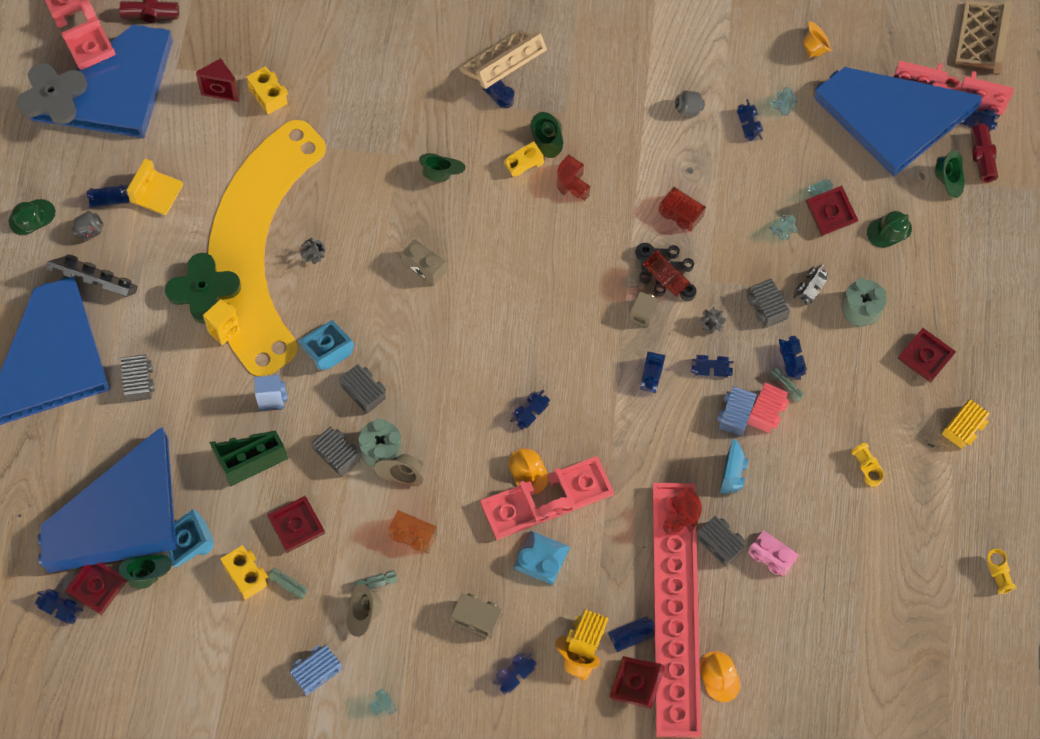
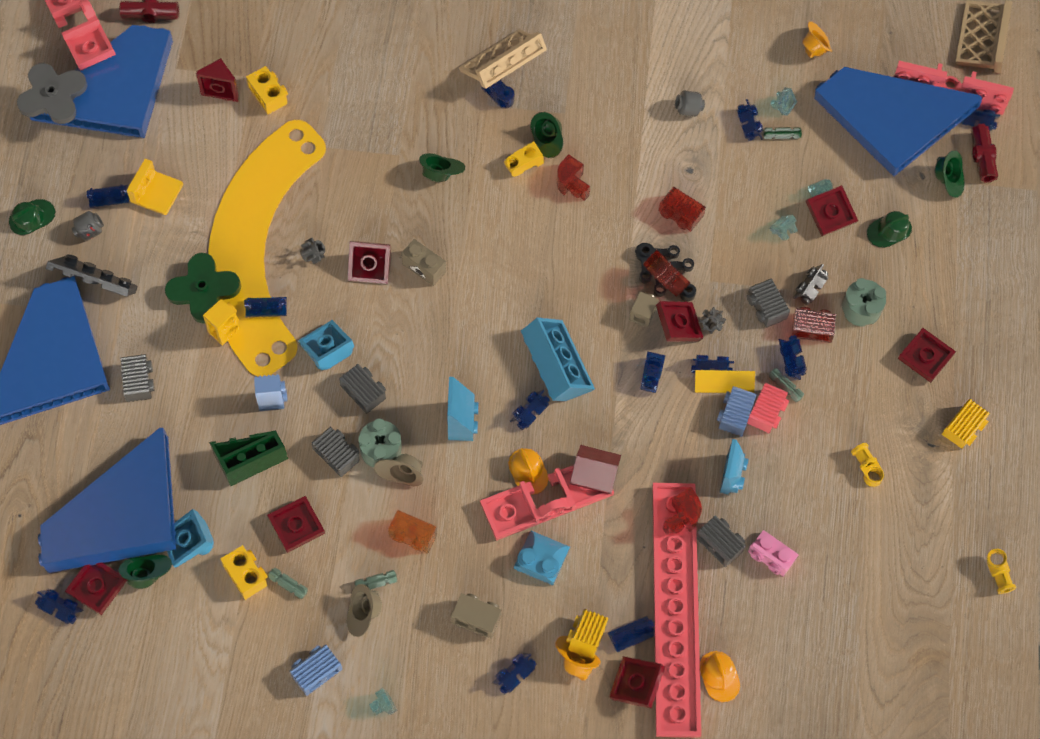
(266, 307): none -> clear blue hinge
(369, 262): none -> dark red slope
(461, 412): none -> dark azure slope
(557, 359): none -> dark azure slope
(595, 469): none -> slope
(679, 321): none -> dark red plate
(722, 381): none -> yellow sticker
(782, 133): none -> axle
(813, 324): none -> clear red brick

